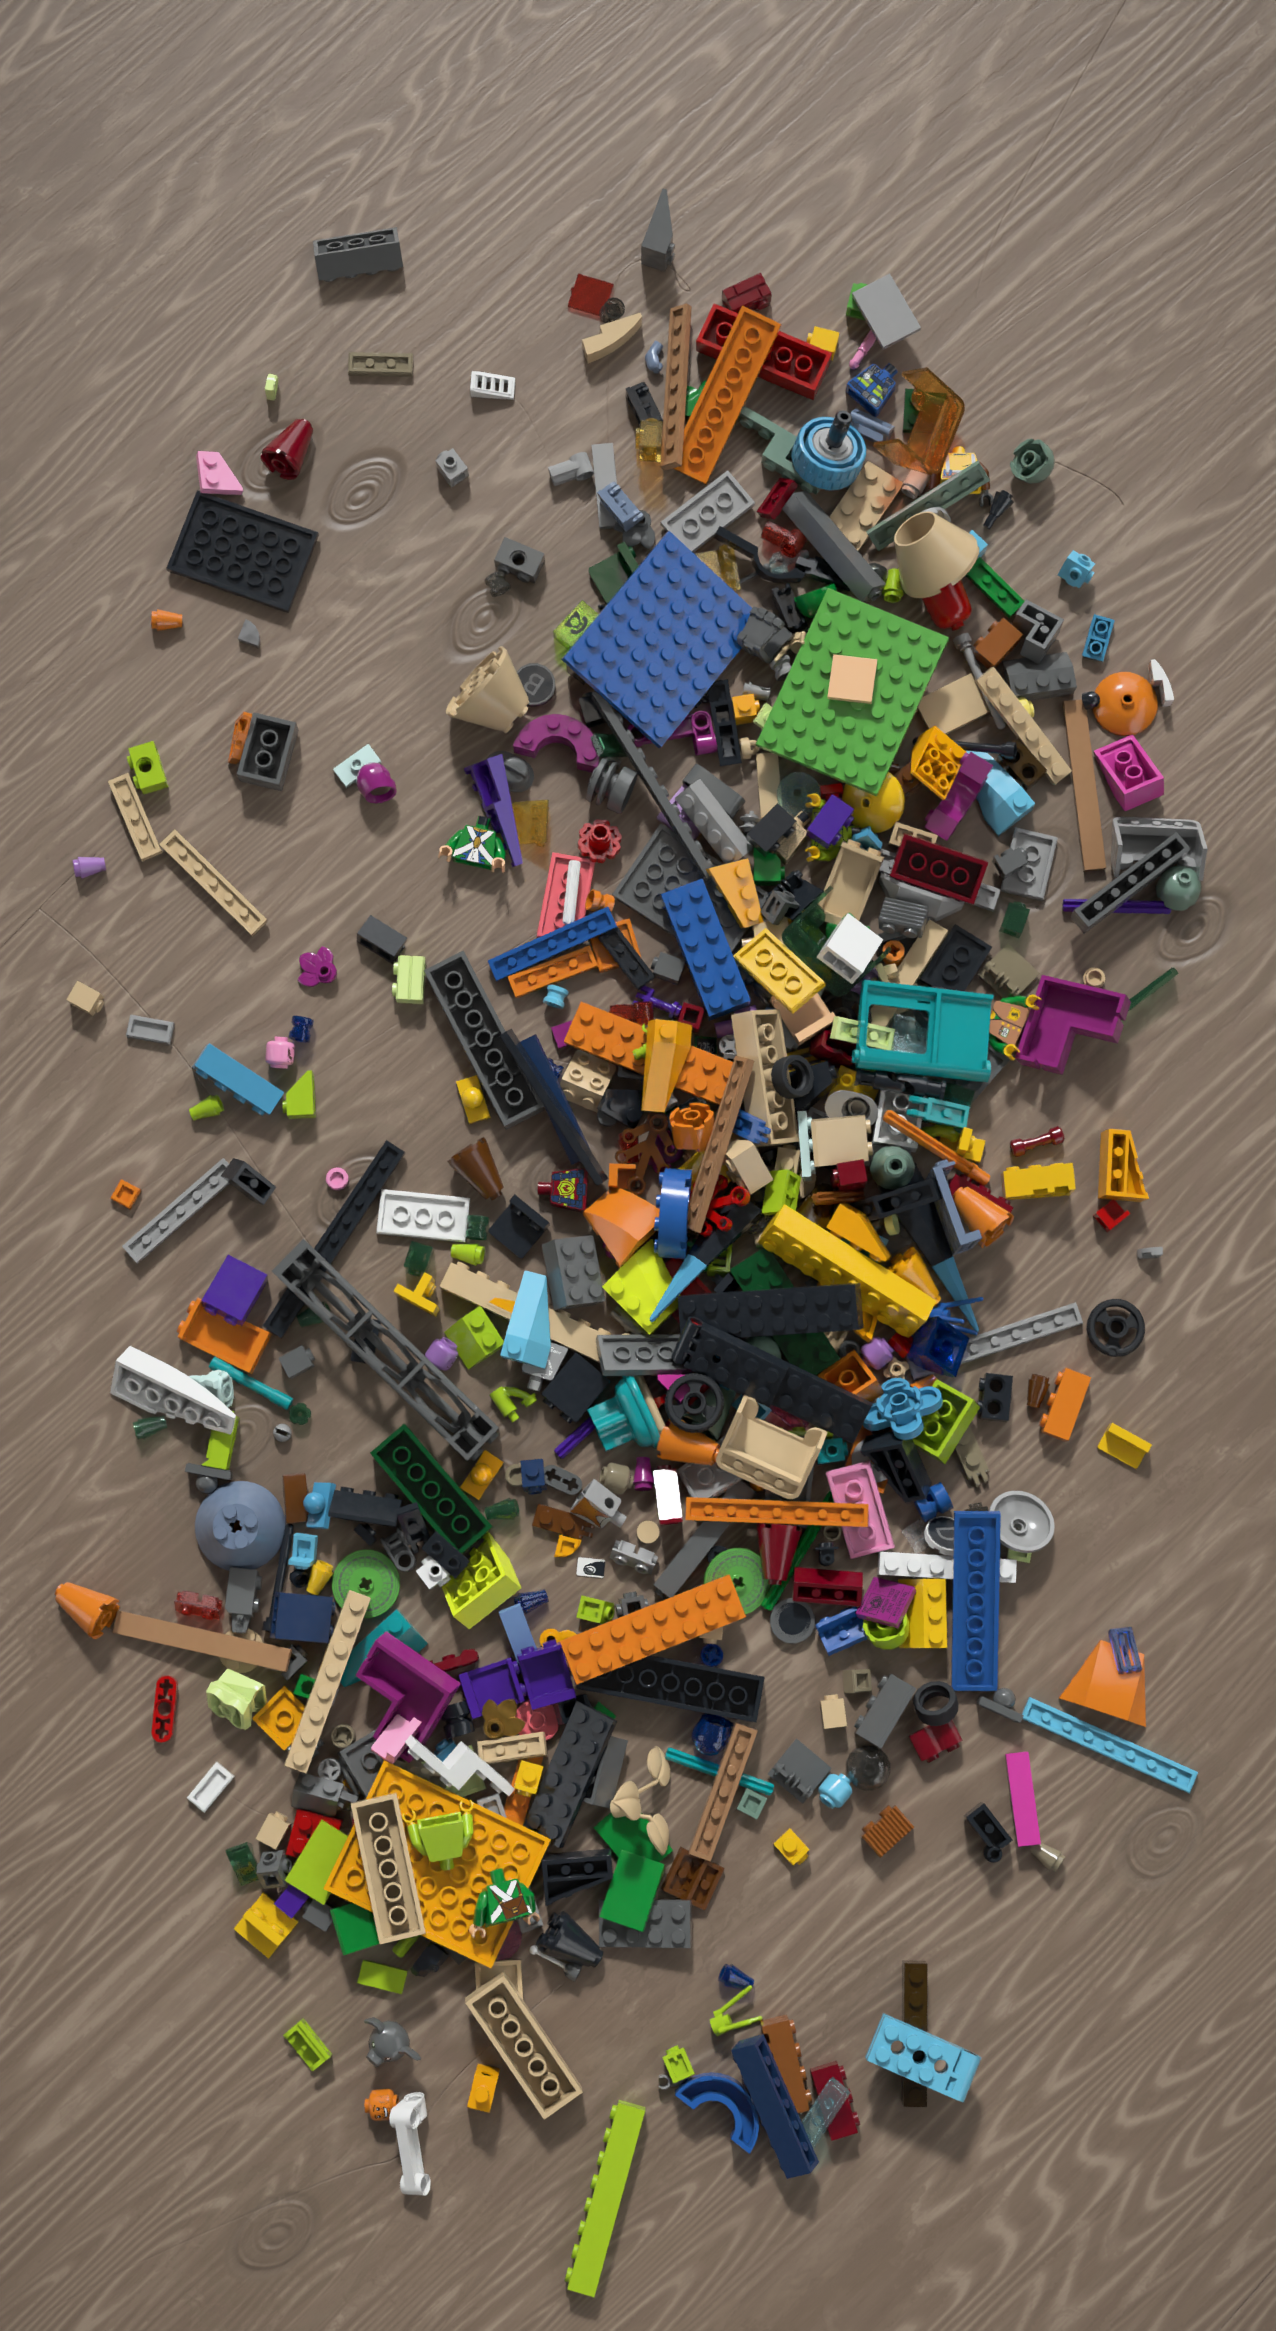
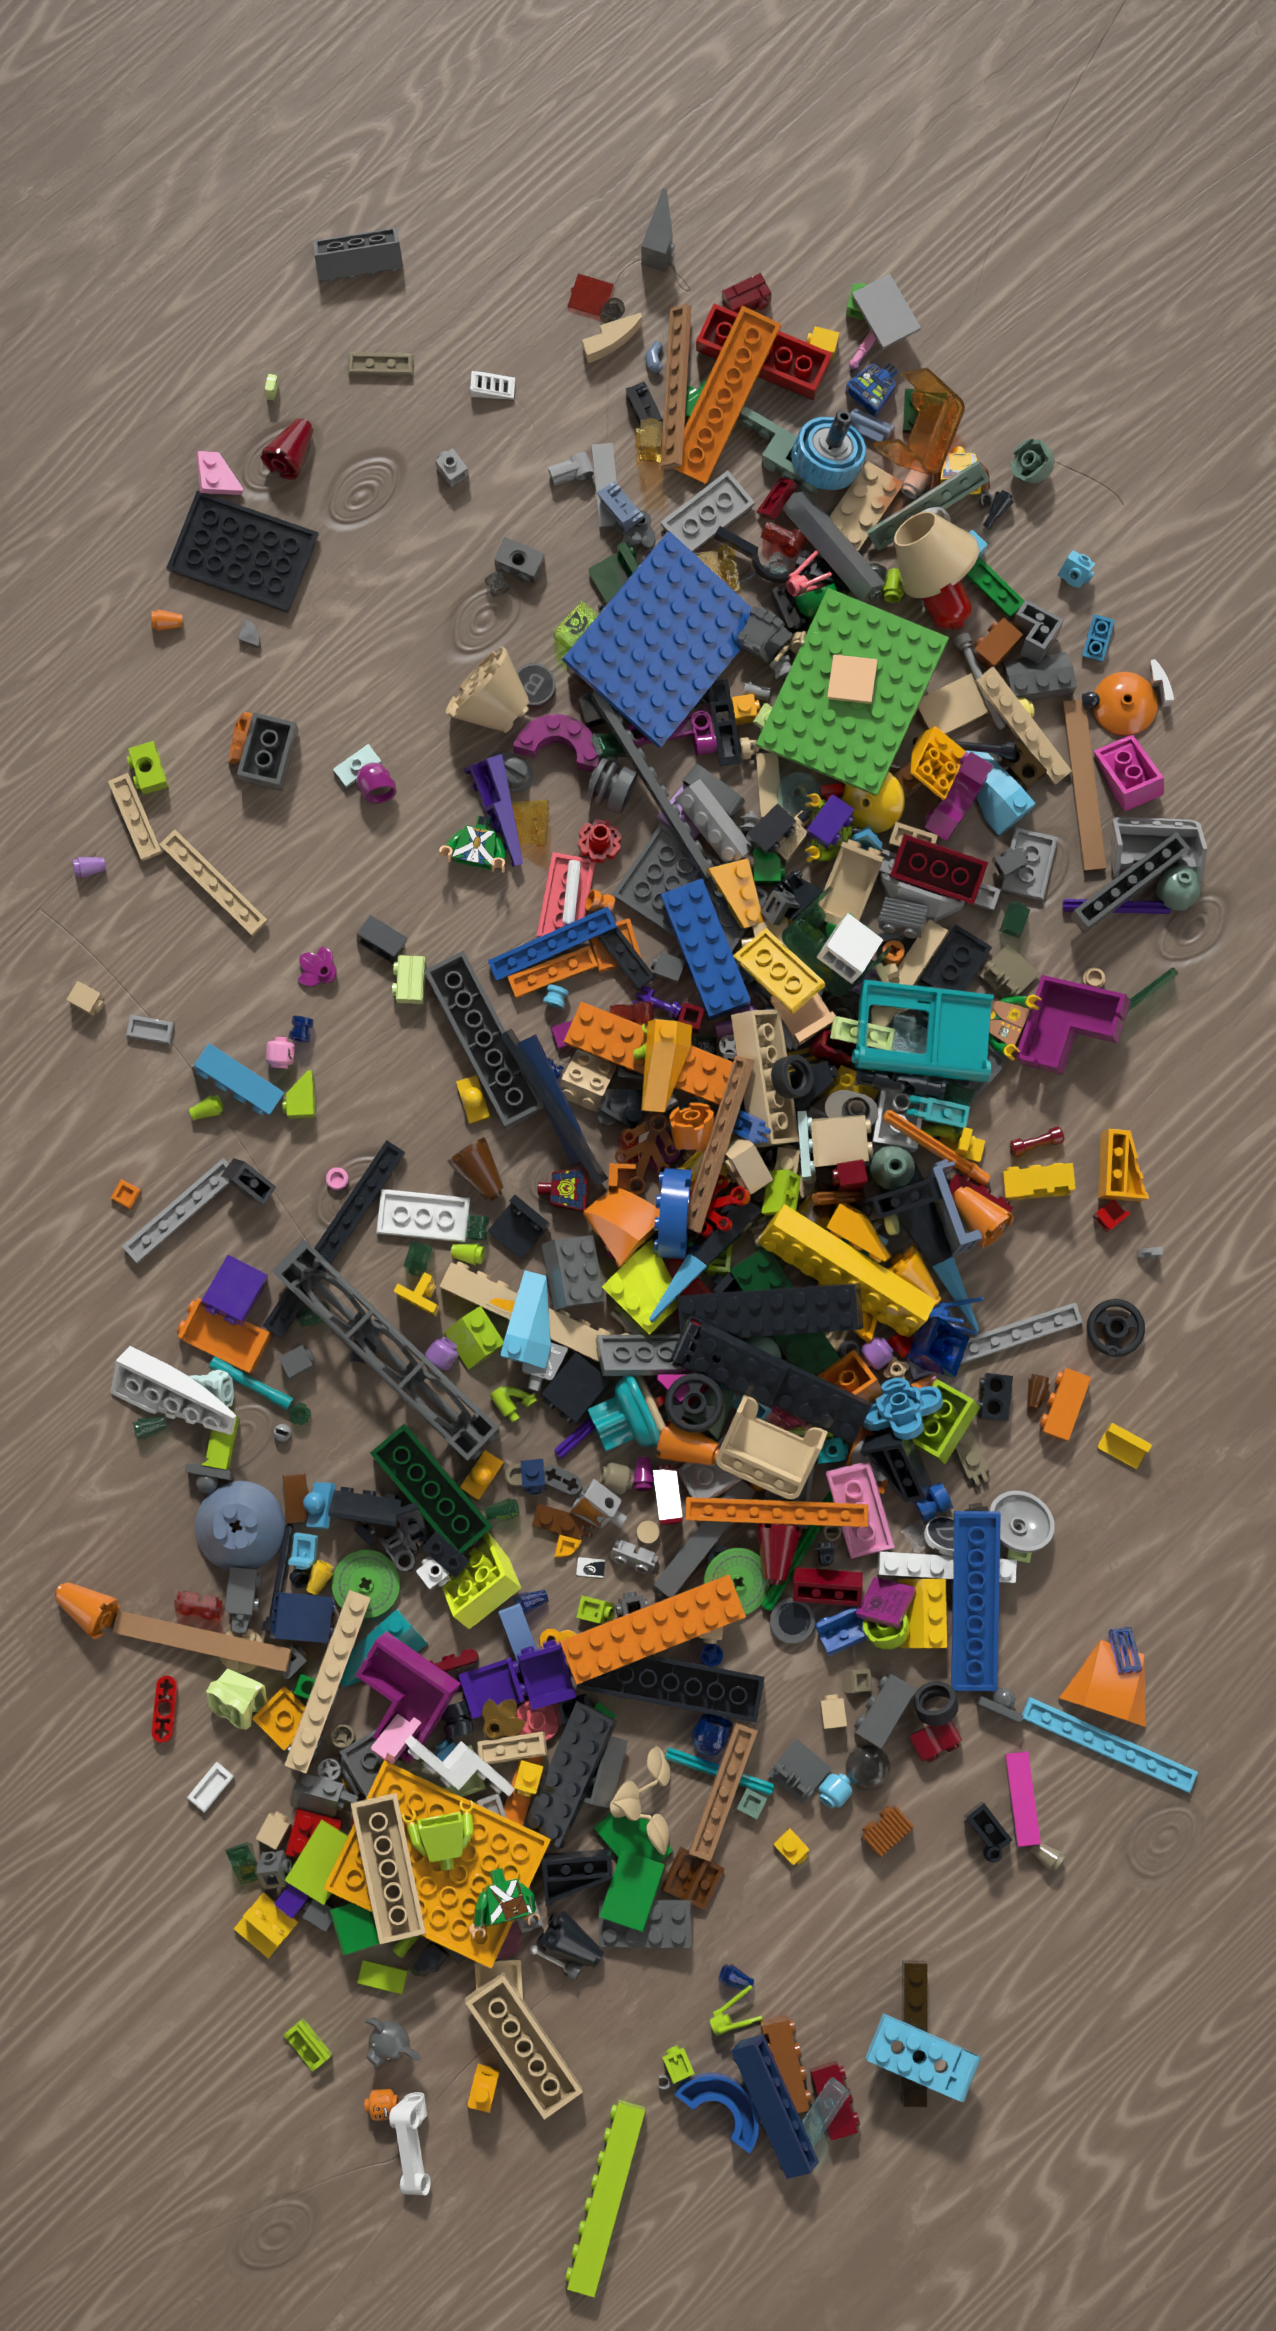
(799, 584): none -> coral plant

